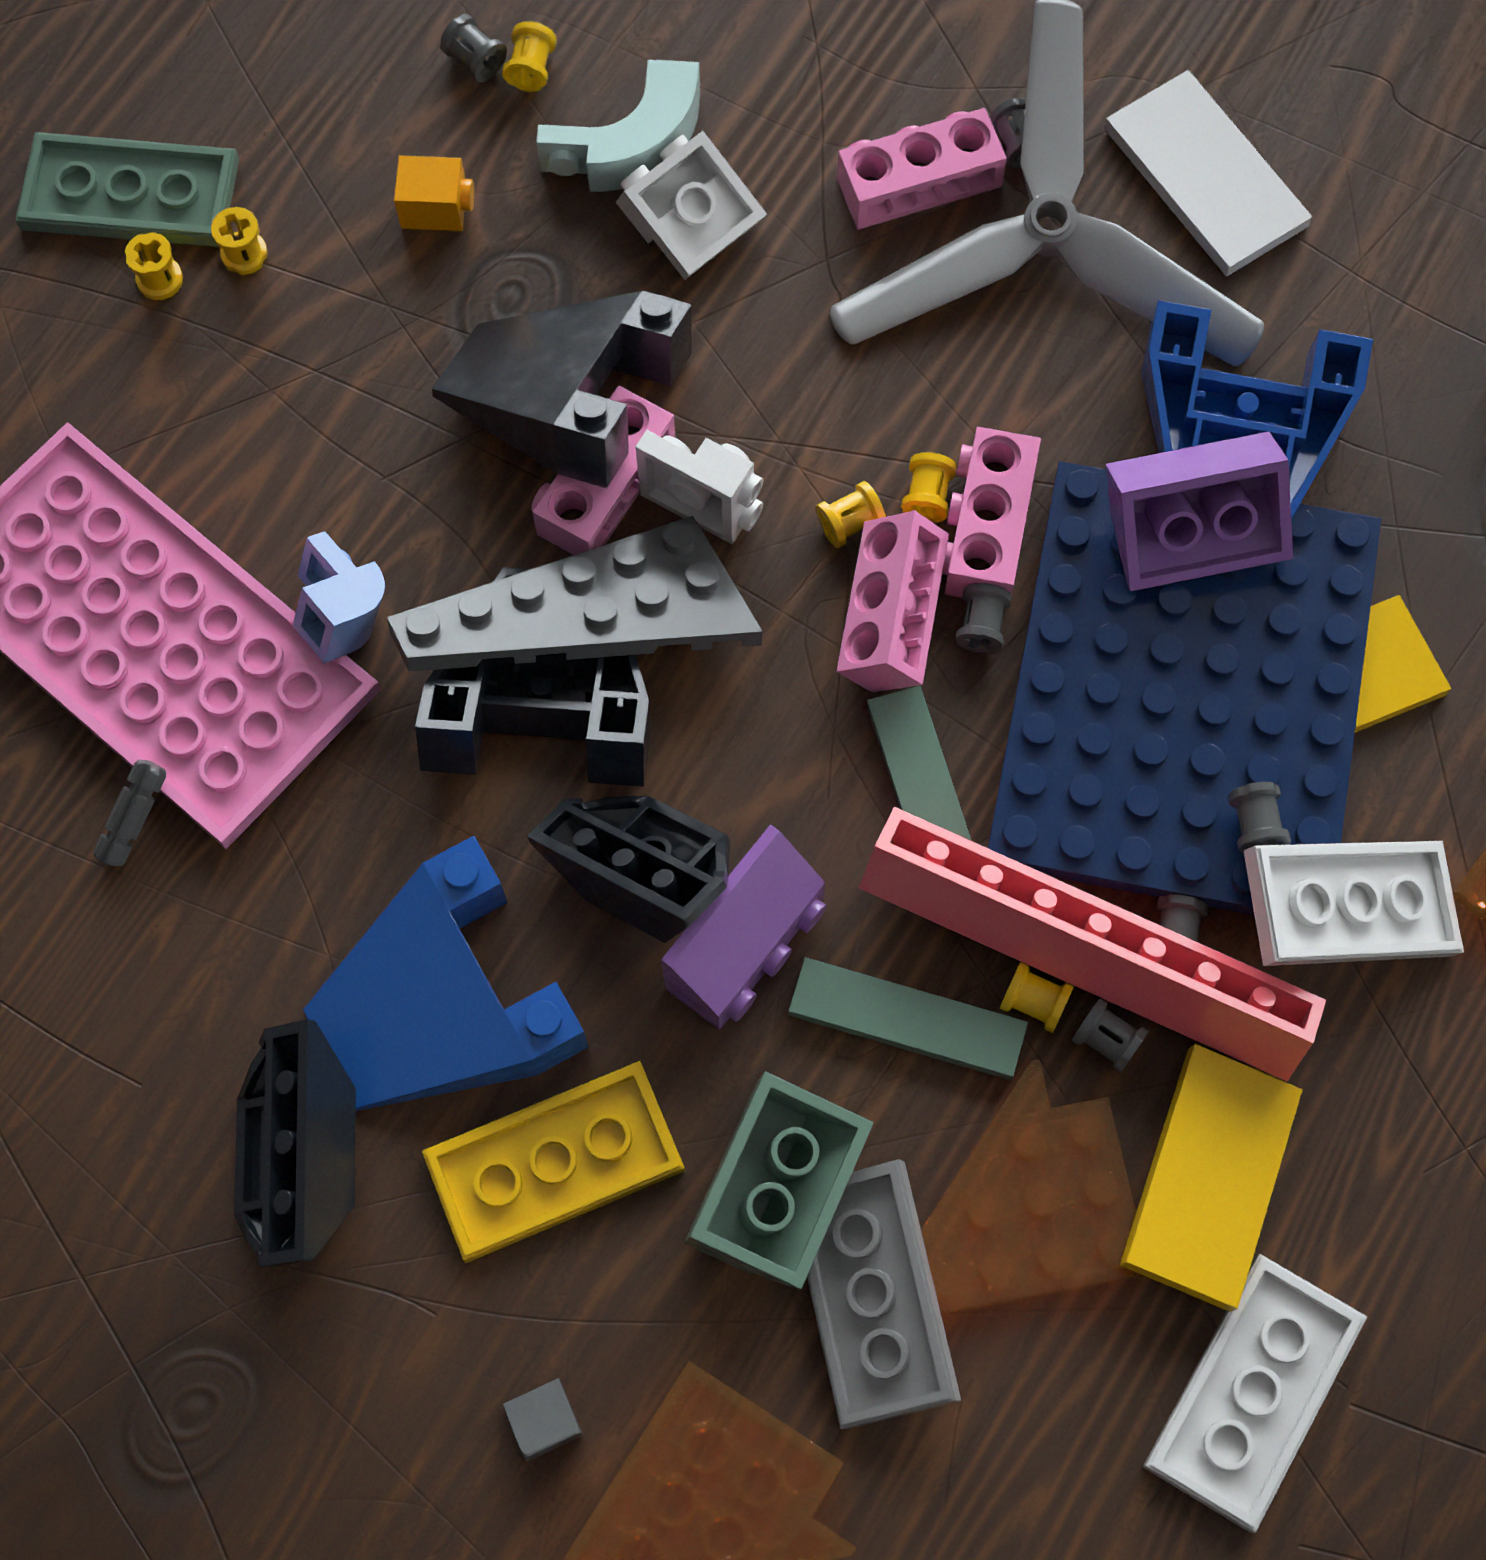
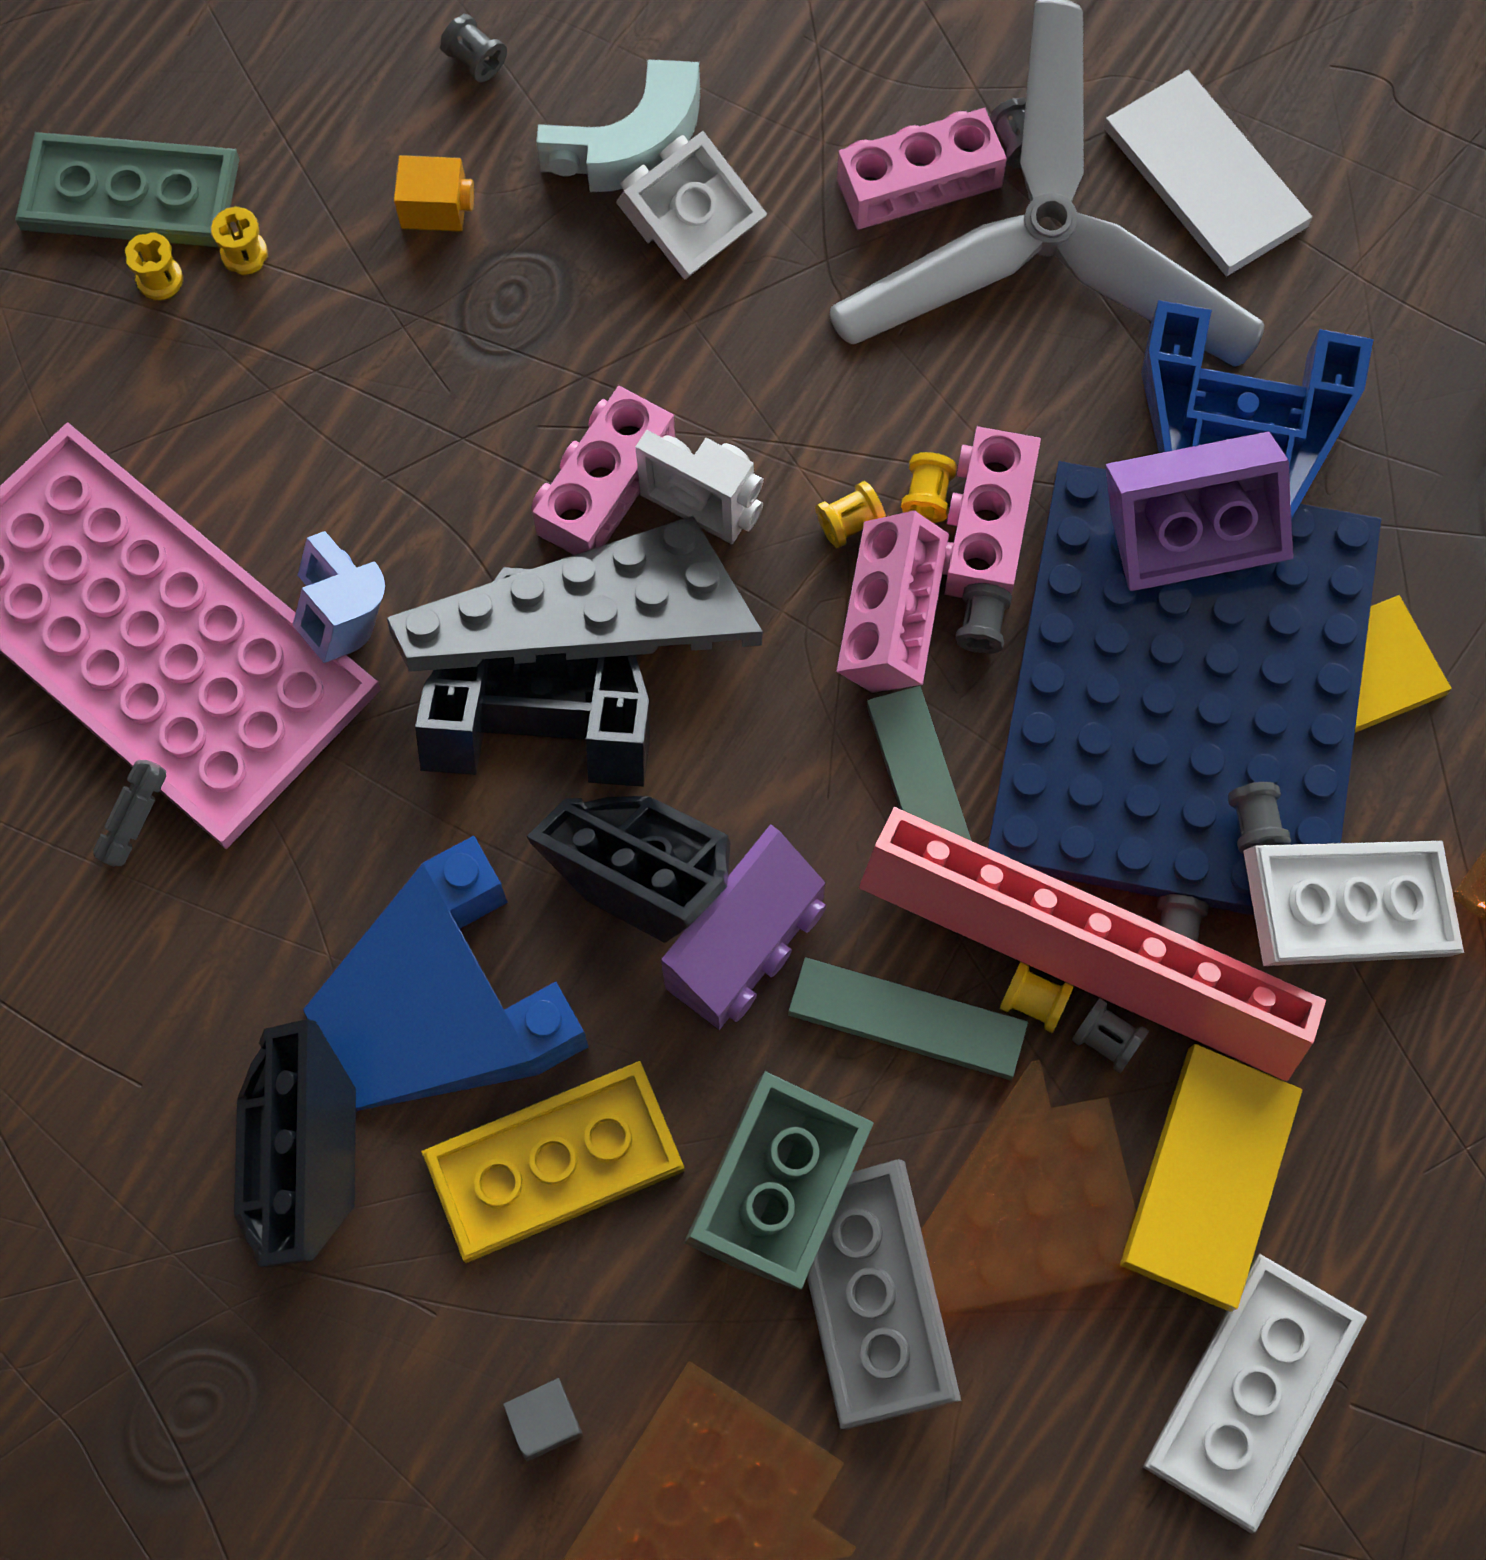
(529, 56): yellow bush -> none
(541, 372): black wedge -> none

